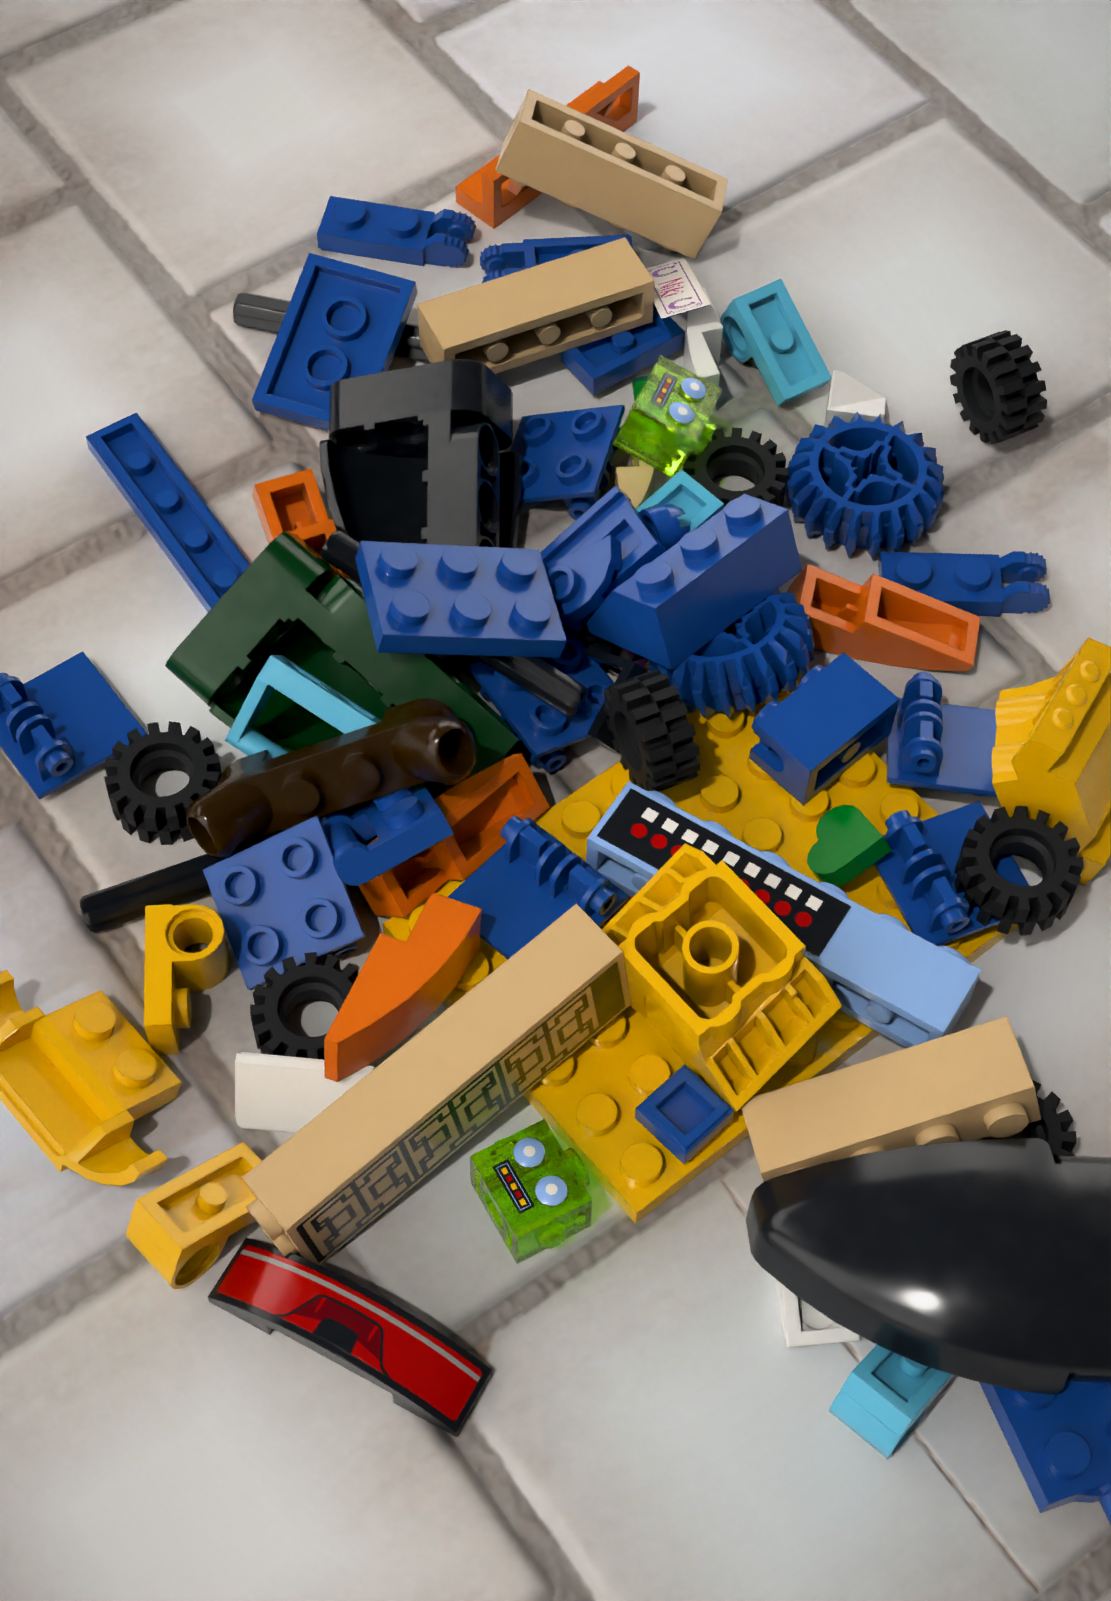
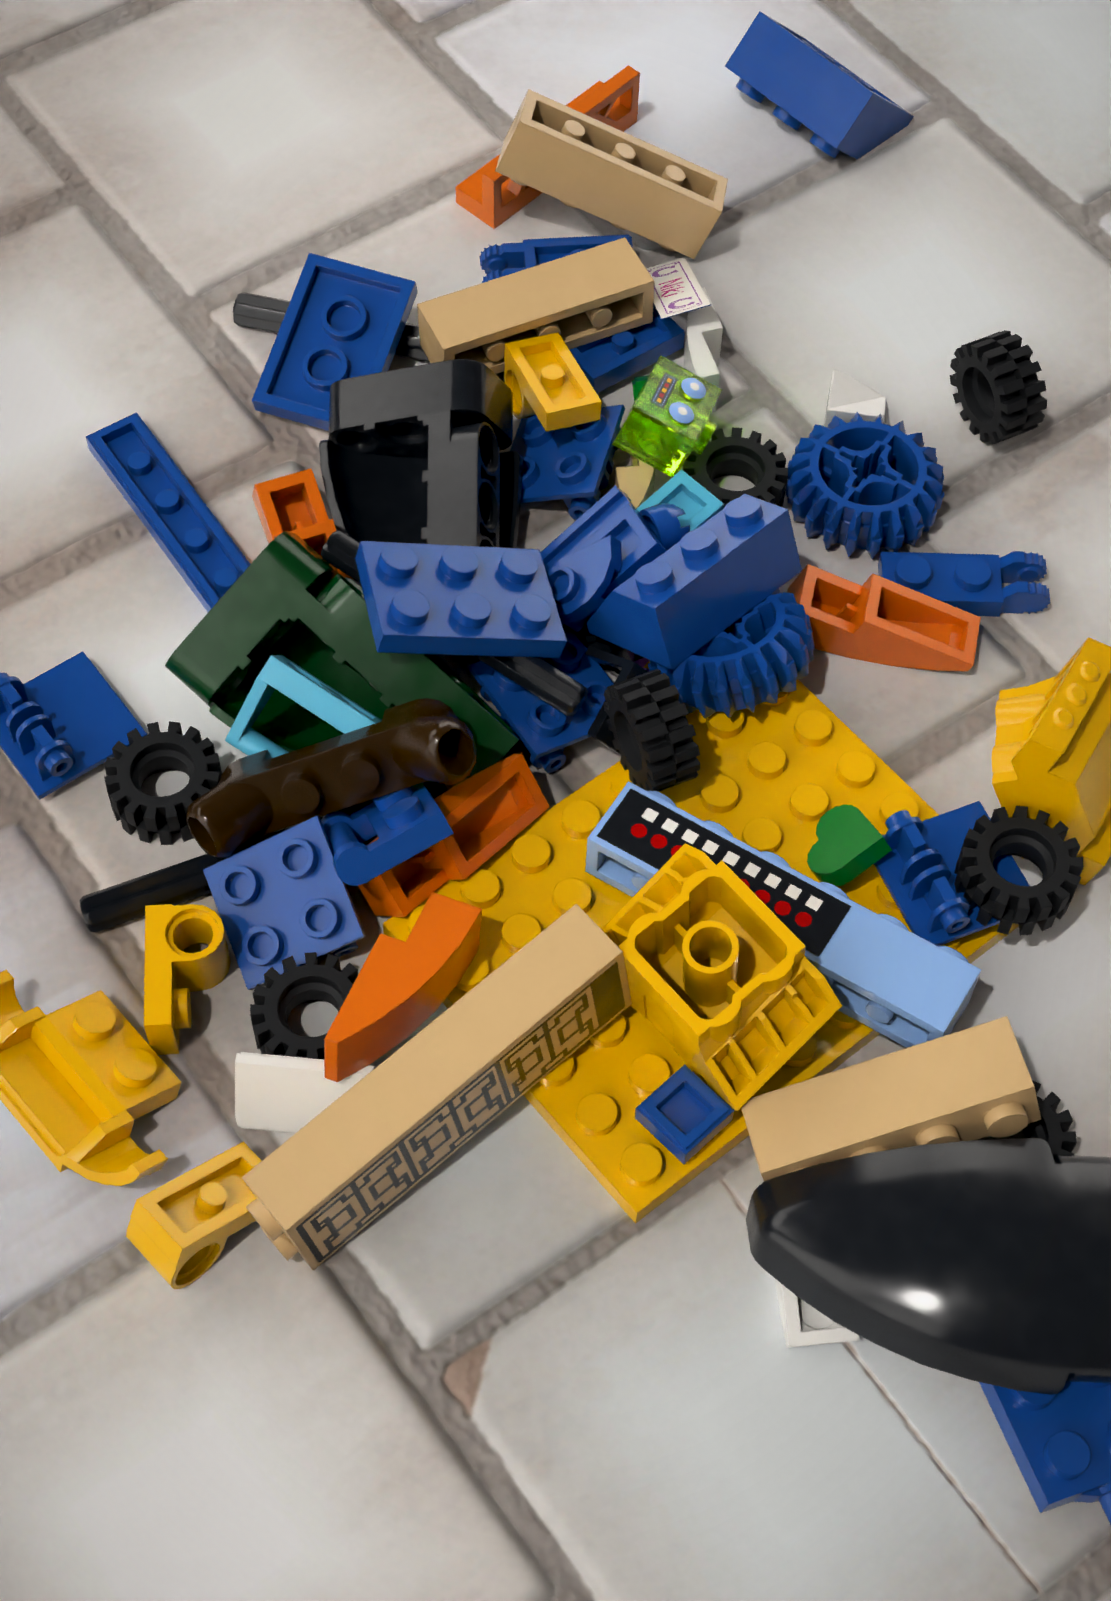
(354, 1330): slope -> none
(395, 233): blue hinge -> none
(532, 885): blue hinge -> none
(532, 1190): clear neon green head -> none
(549, 383): none -> yellow plate
(771, 331): medium azure plate -> none
(813, 90): none -> blue slope
(822, 727): blue brick -> none
(887, 1398): medium azure plate -> none
(940, 742): blue hinge -> none

